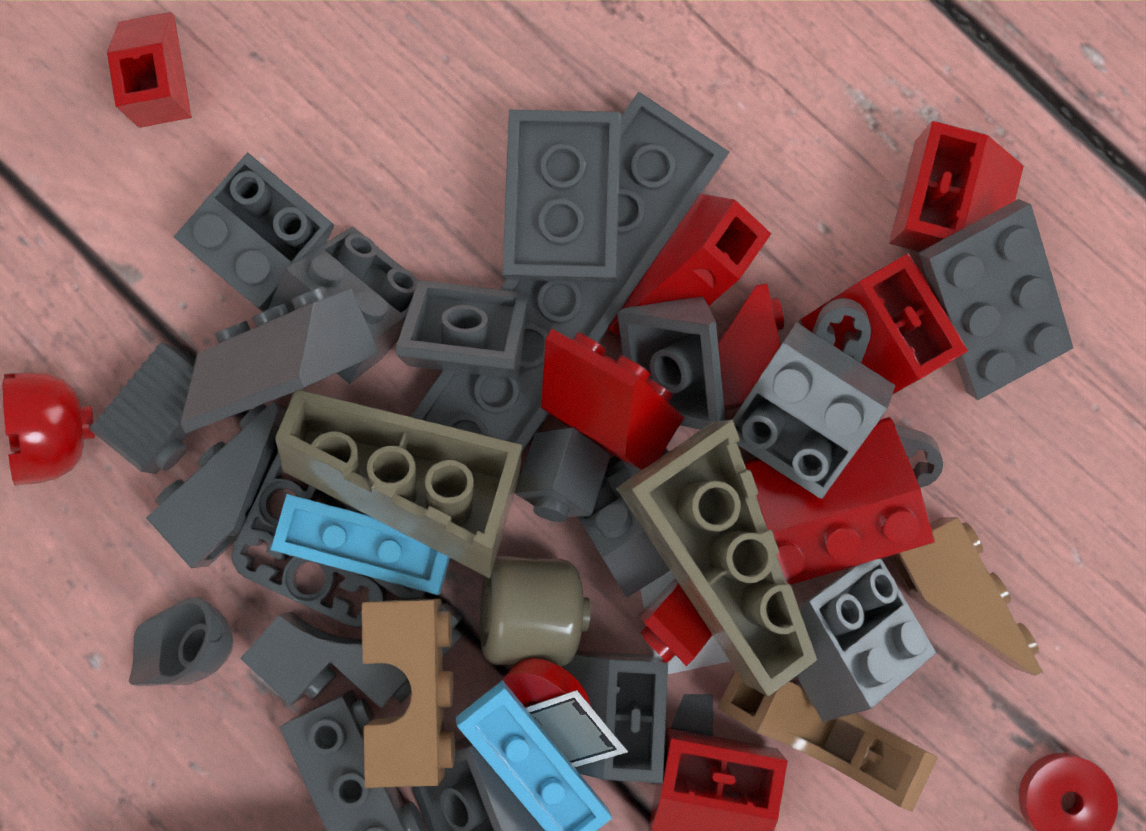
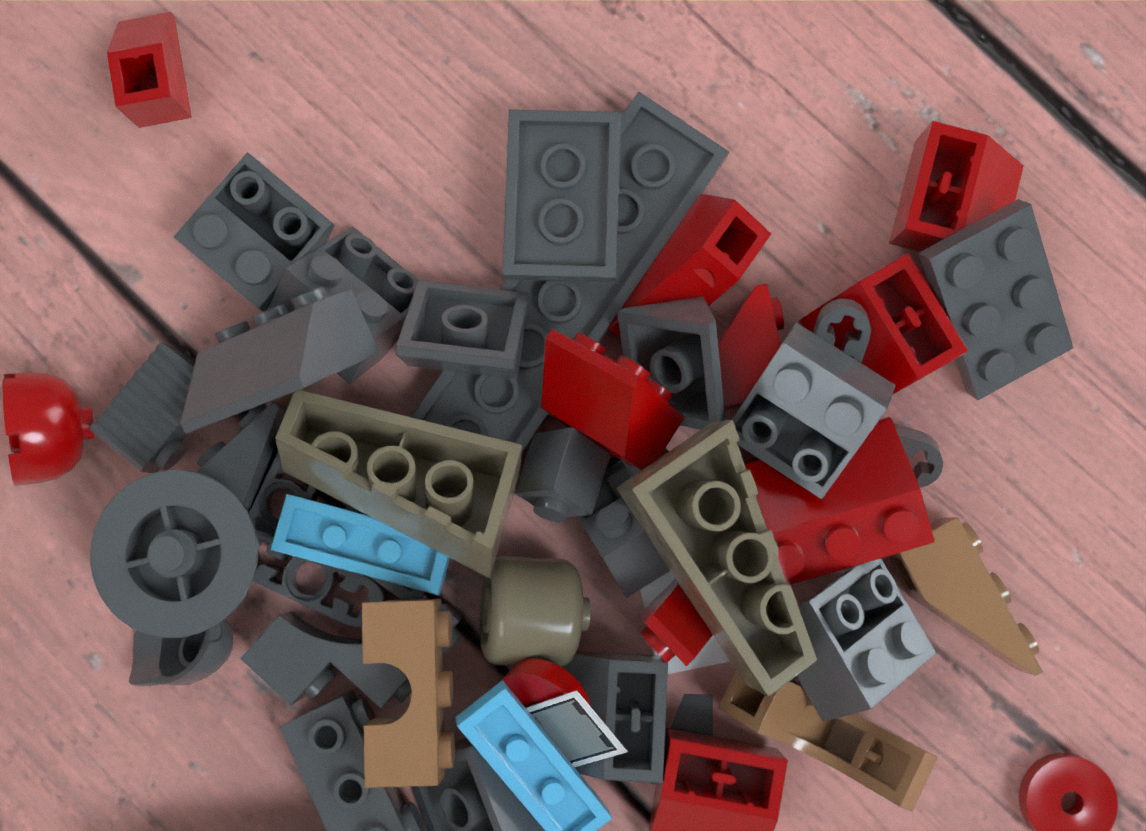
(174, 553): none -> dark grey wheel

